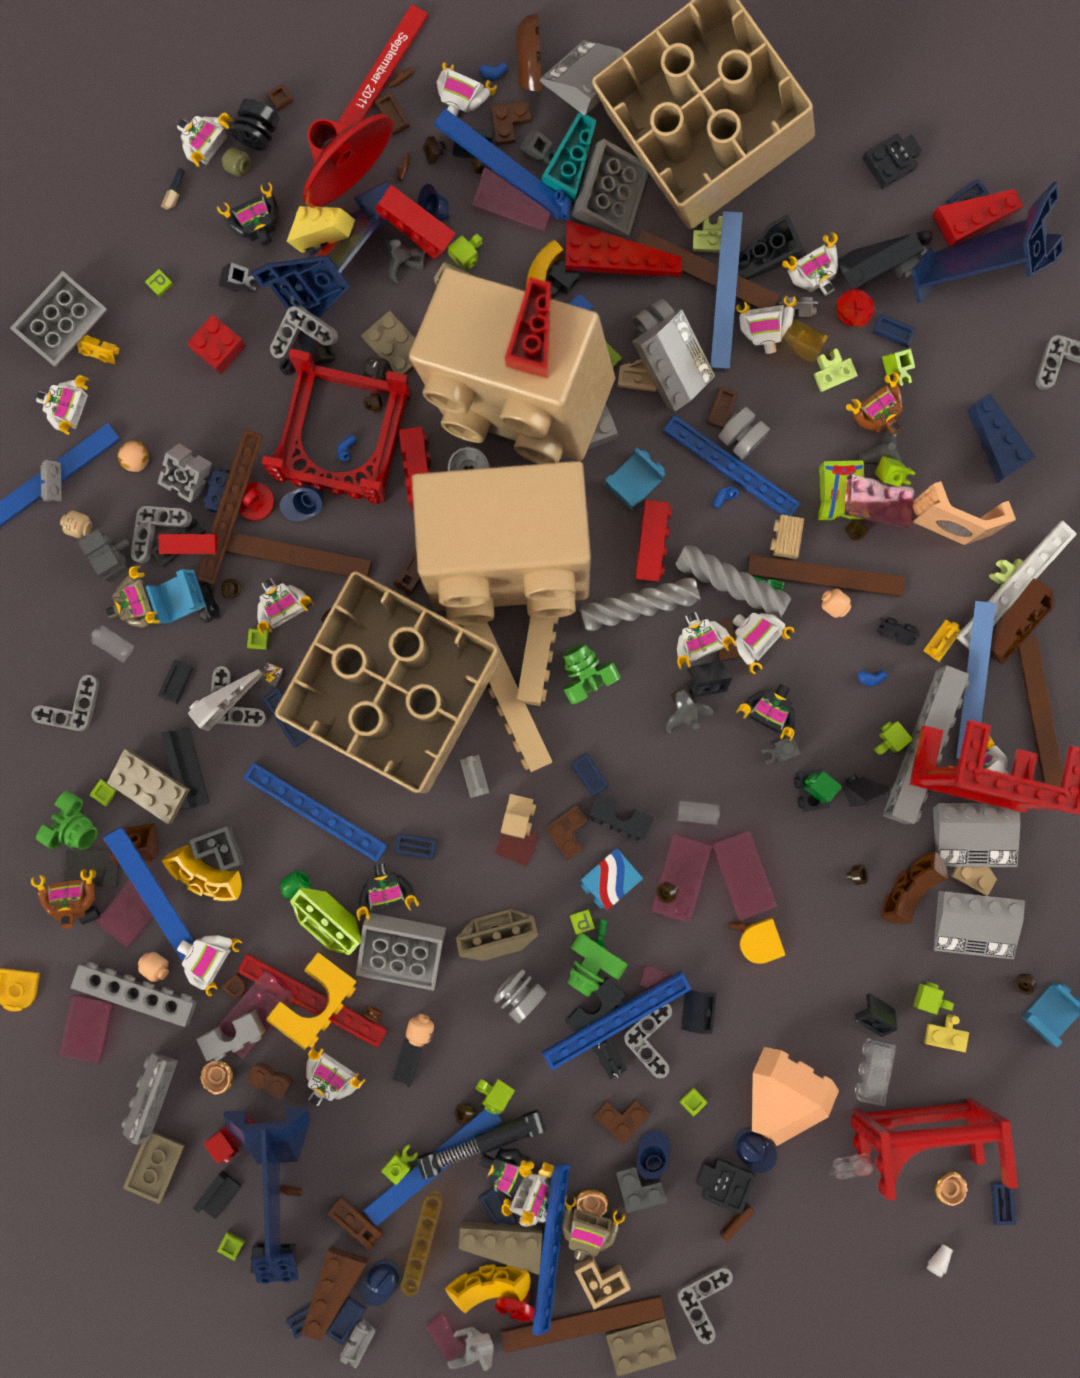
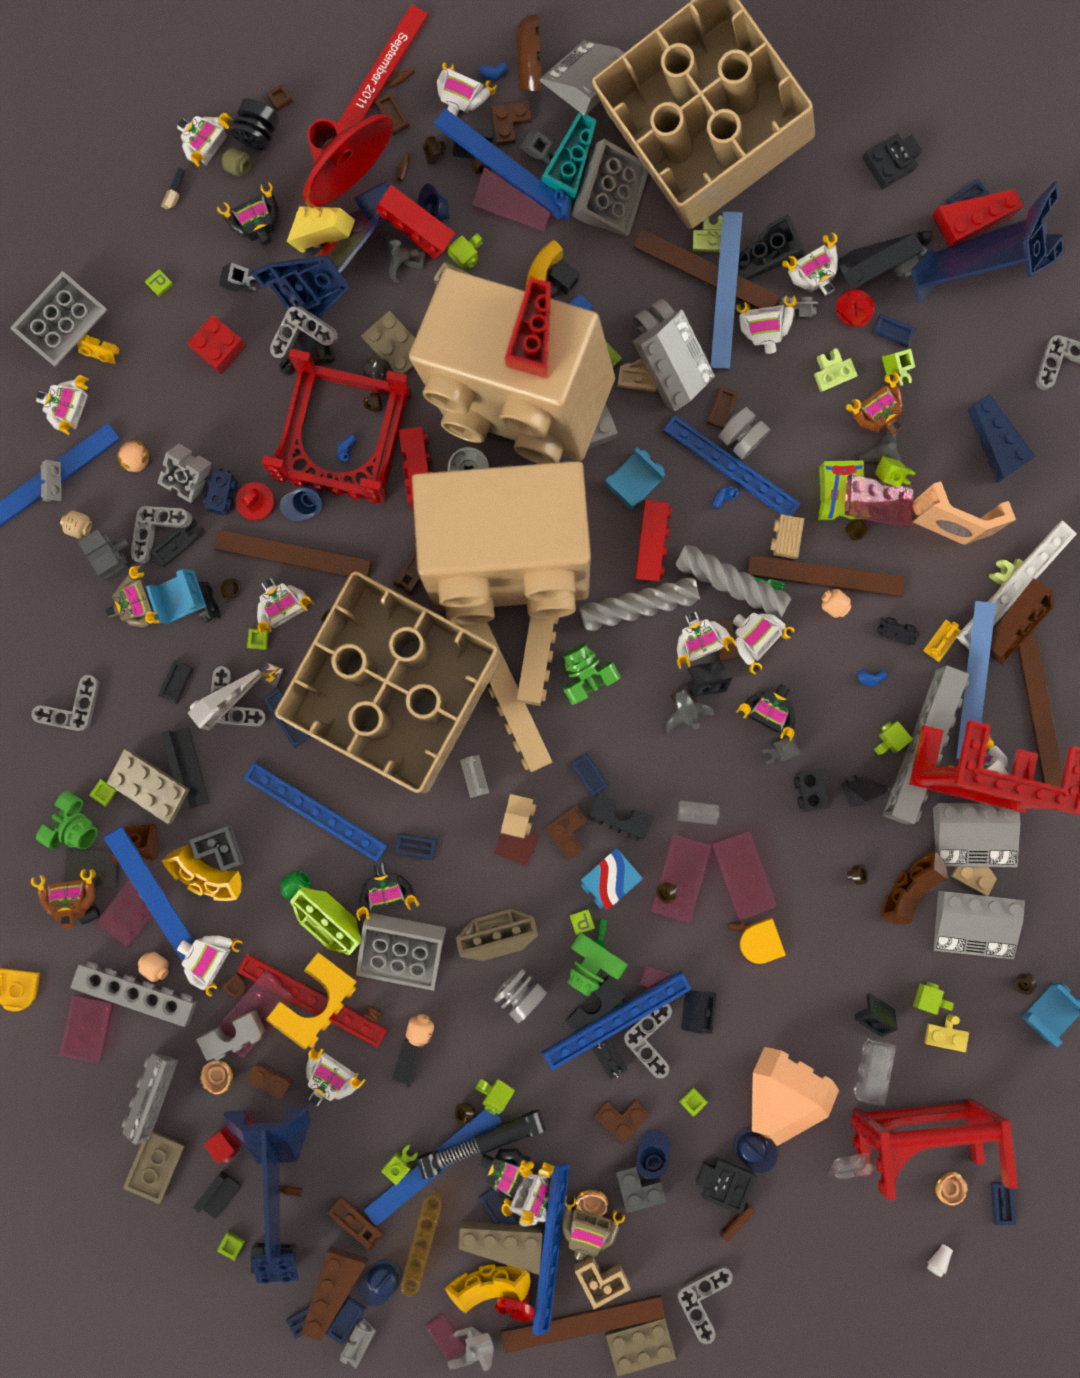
(112, 643): clear hinge -> none
(187, 543): red tile -> none
(230, 503): reddish brown tile -> none
(605, 253): red wing -> none
(805, 340): clear yellow slope -> none
(822, 786): green brick -> none

